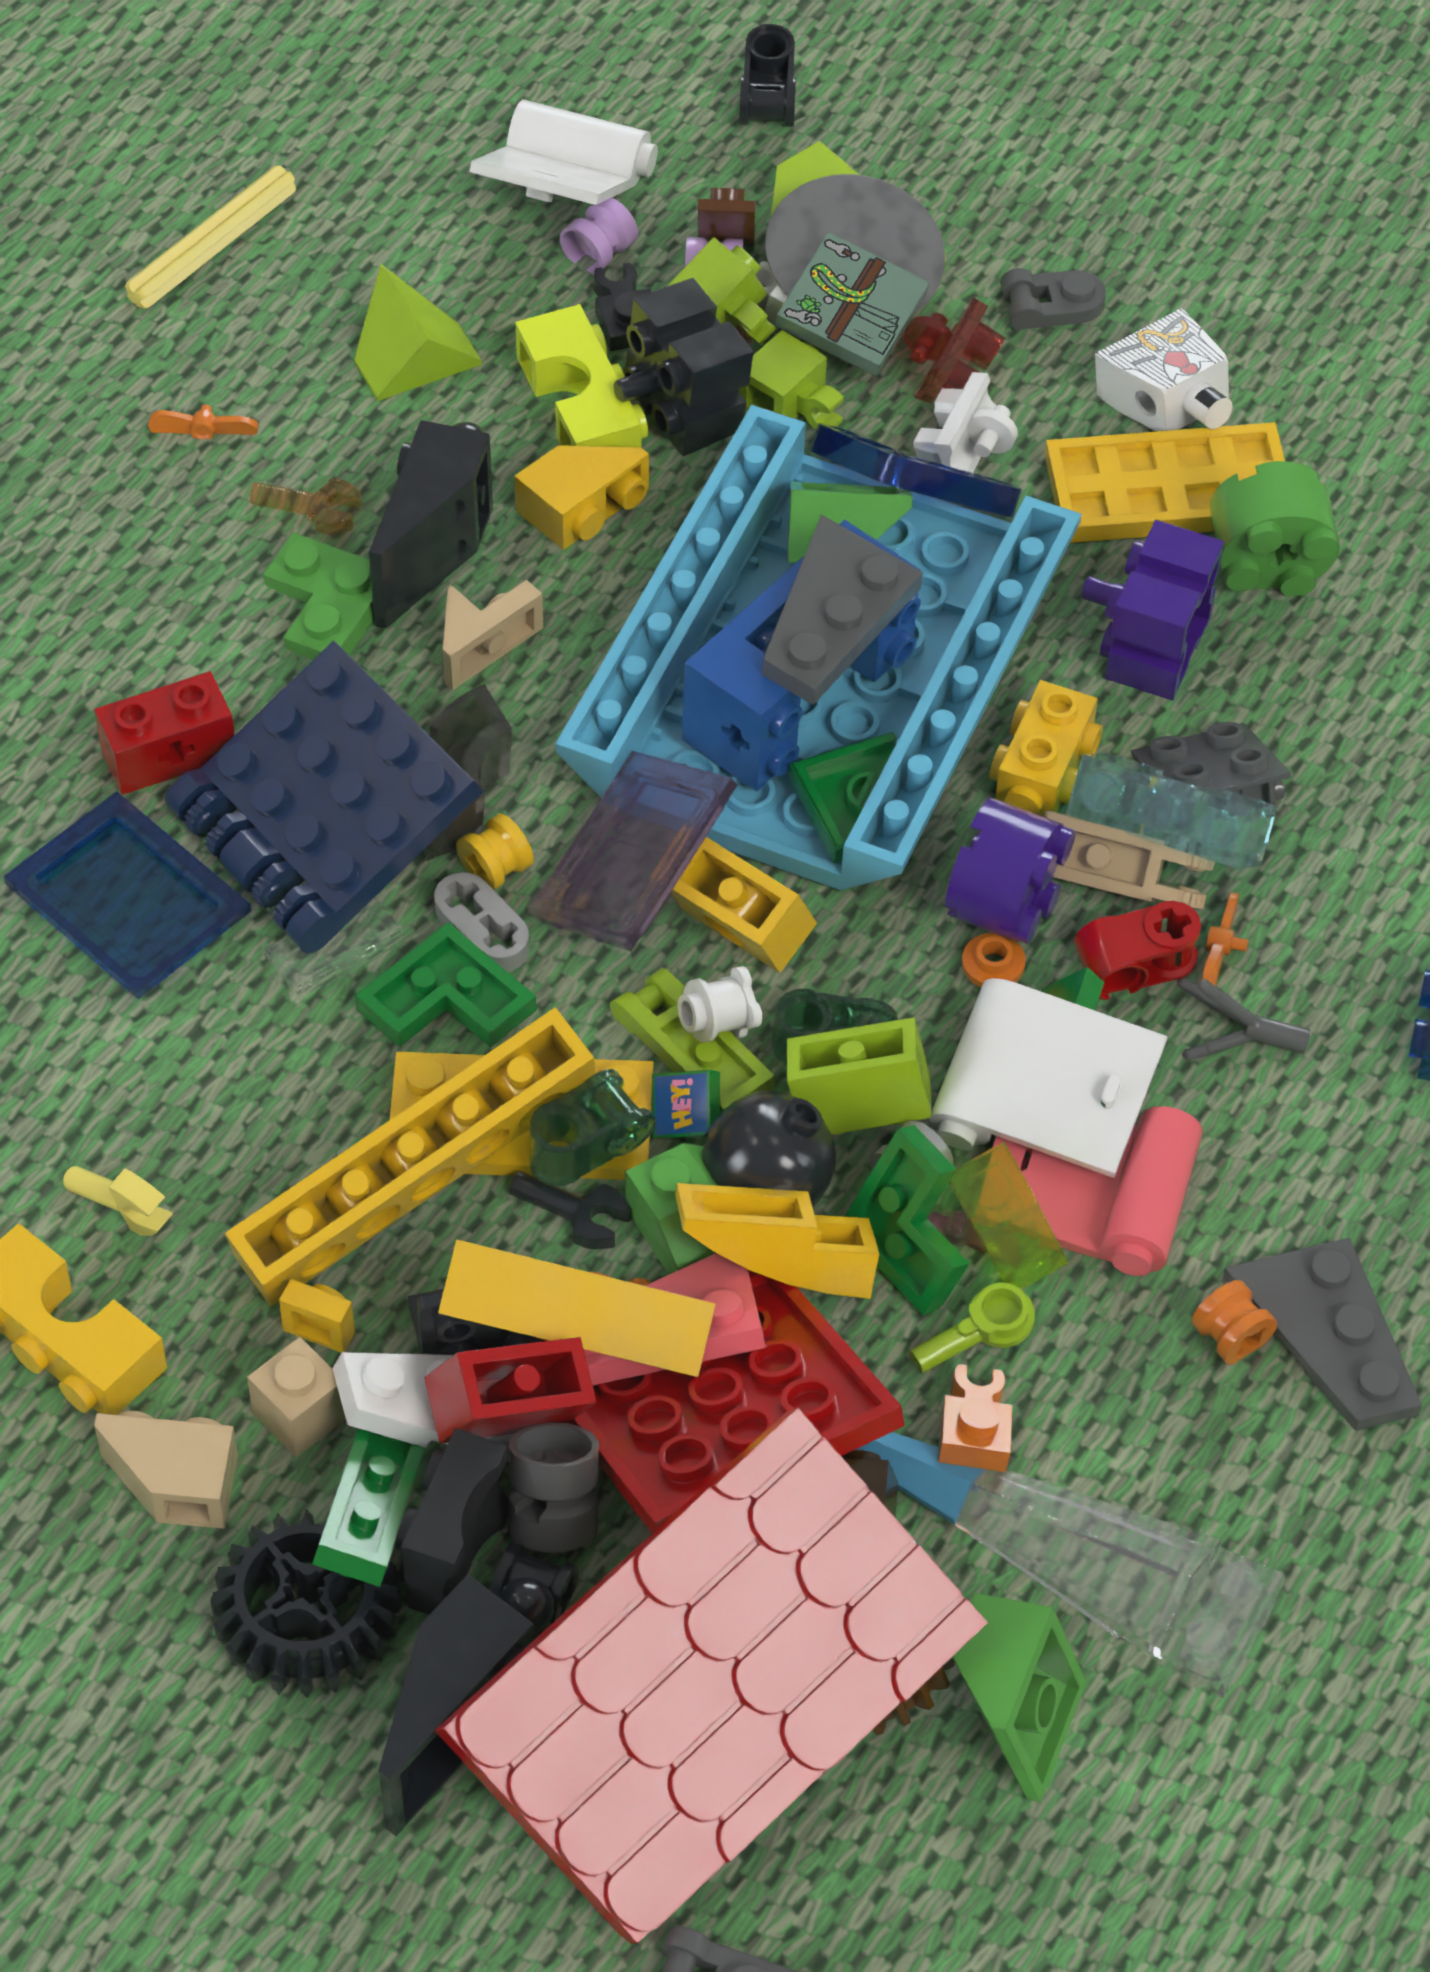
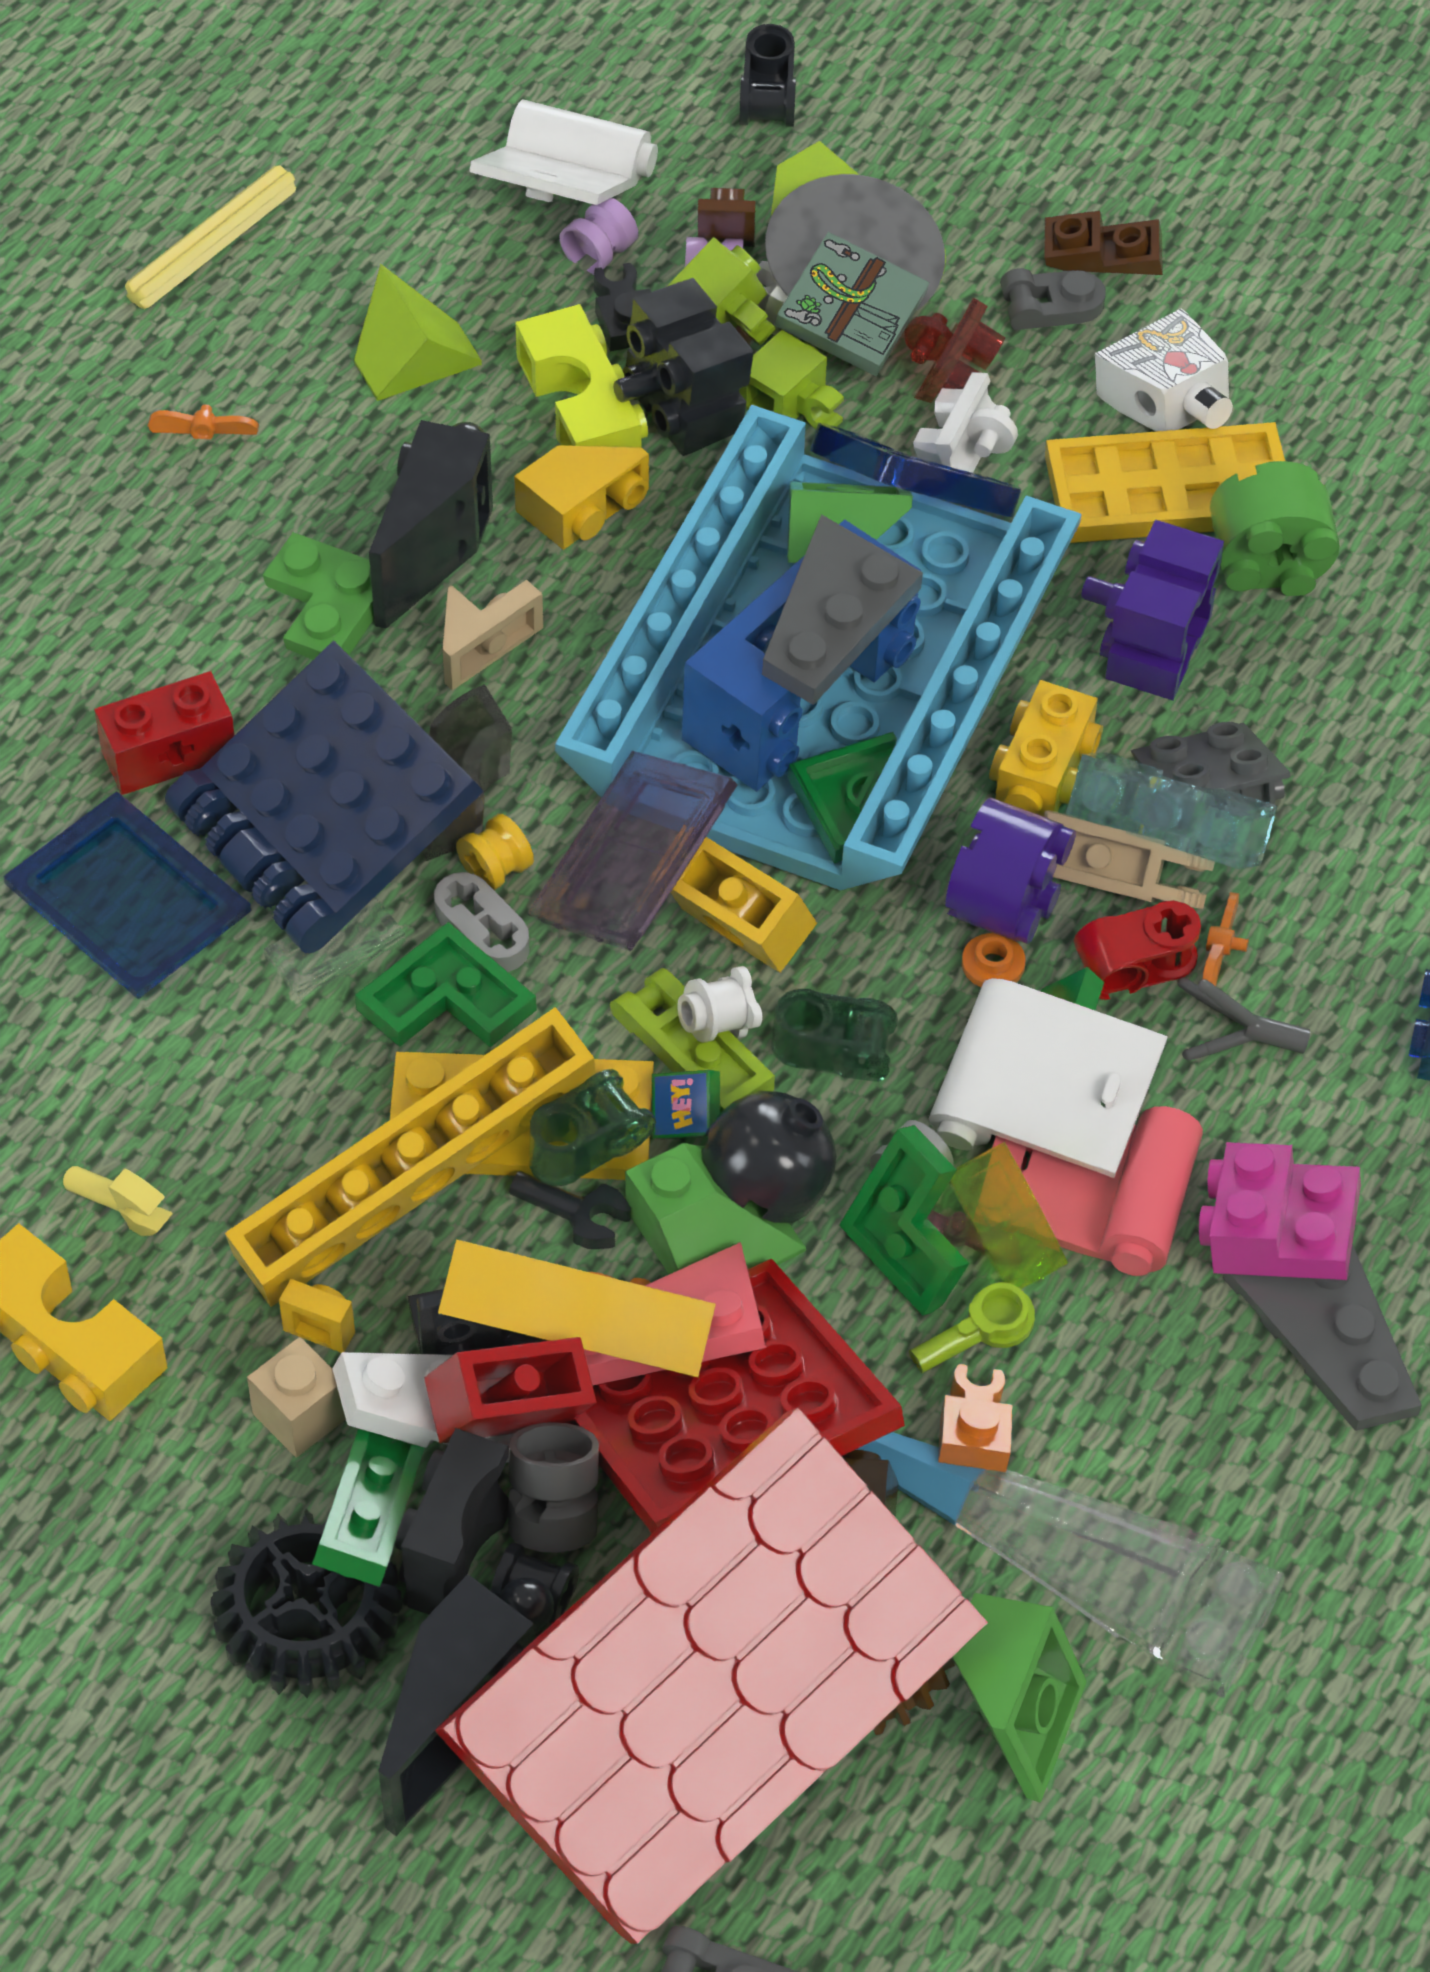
(171, 1466): tan slope -> none
(312, 504): clear orange bar -> none
(782, 1237): yellow slope -> none
(862, 1075): lime brick -> none
(1086, 245): none -> reddish brown slope
(1234, 1321): orange wheel -> none
(1279, 1214): none -> dark pink plate

